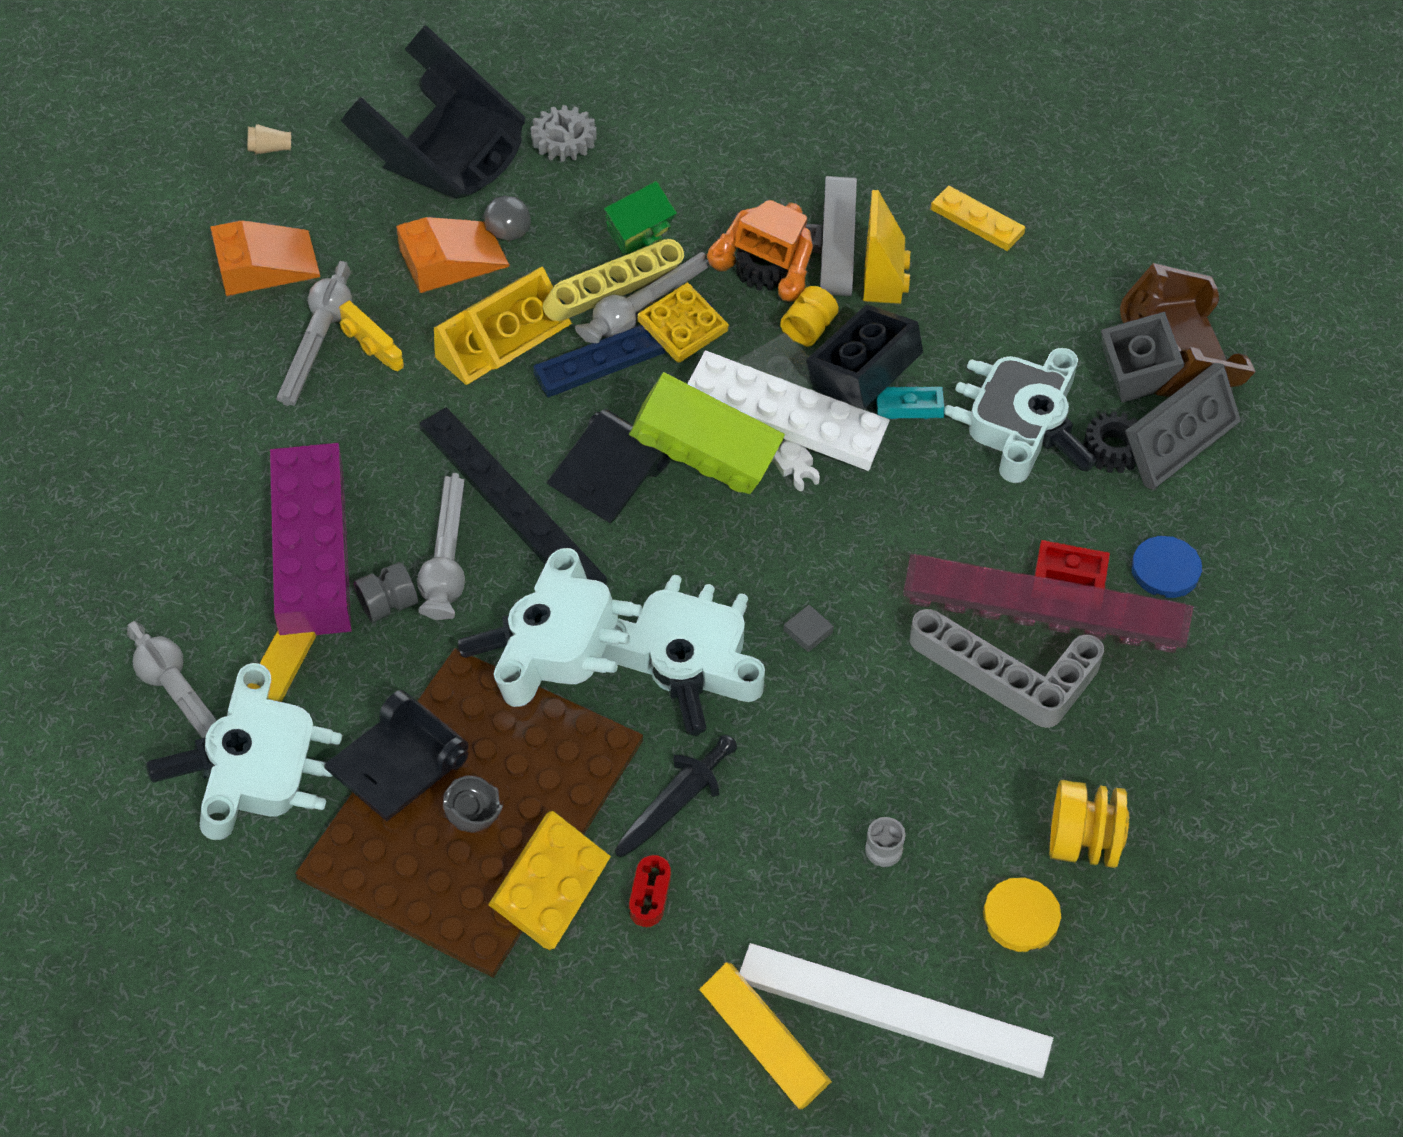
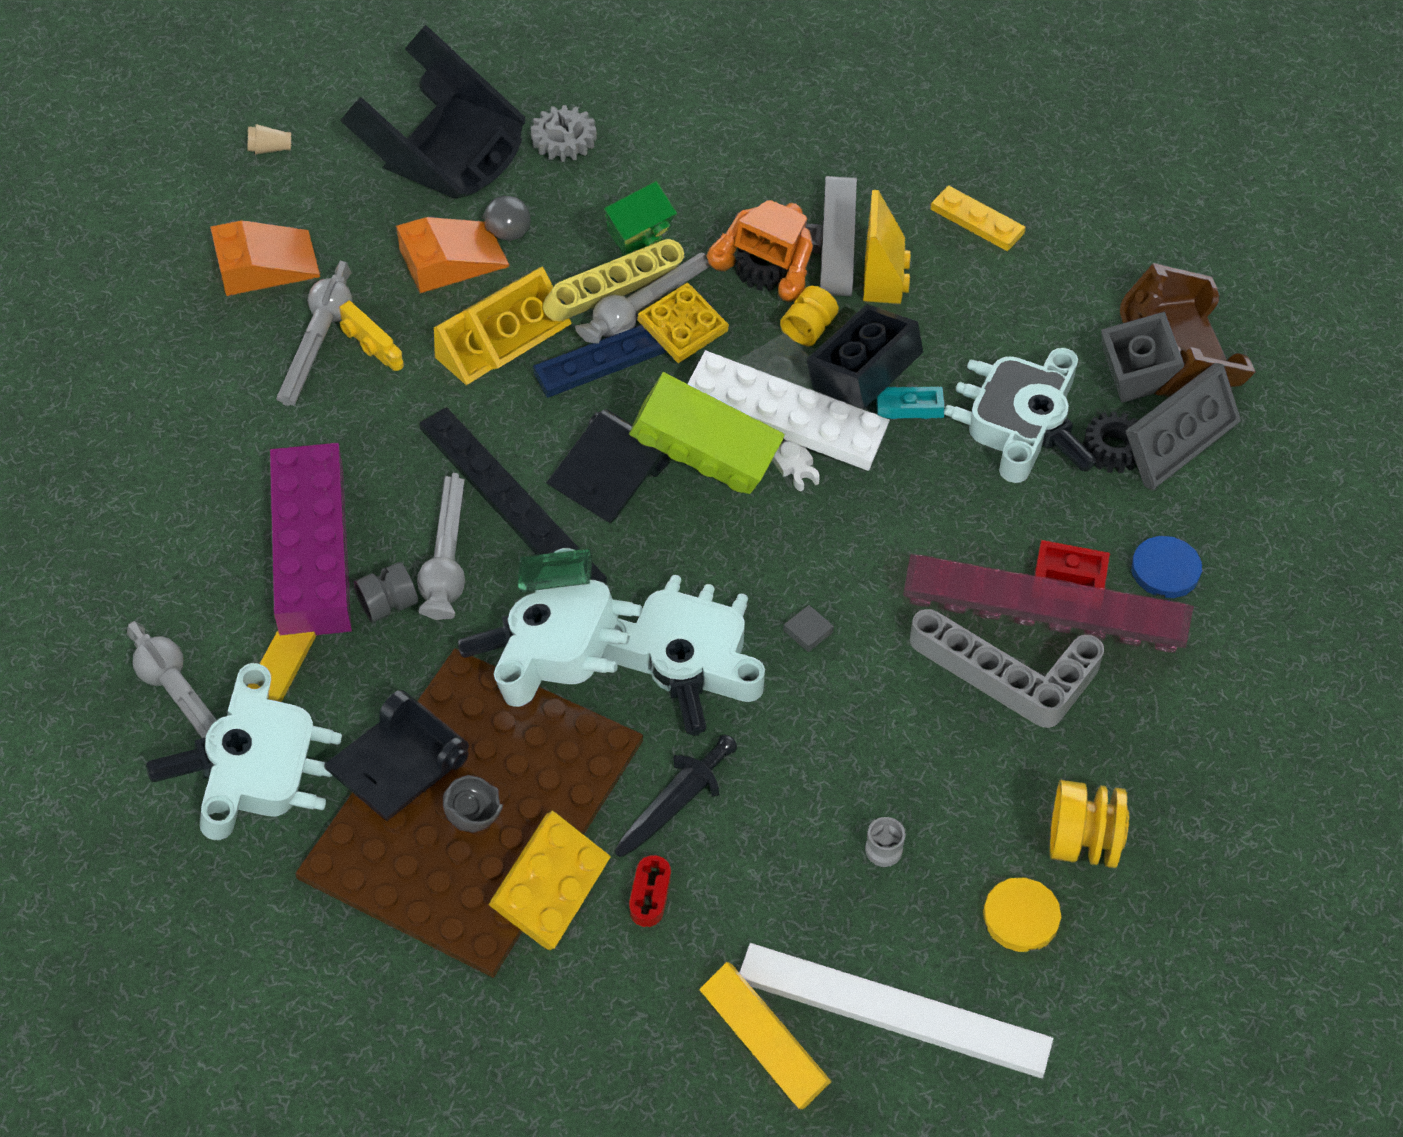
(555, 570): none -> clear green tile

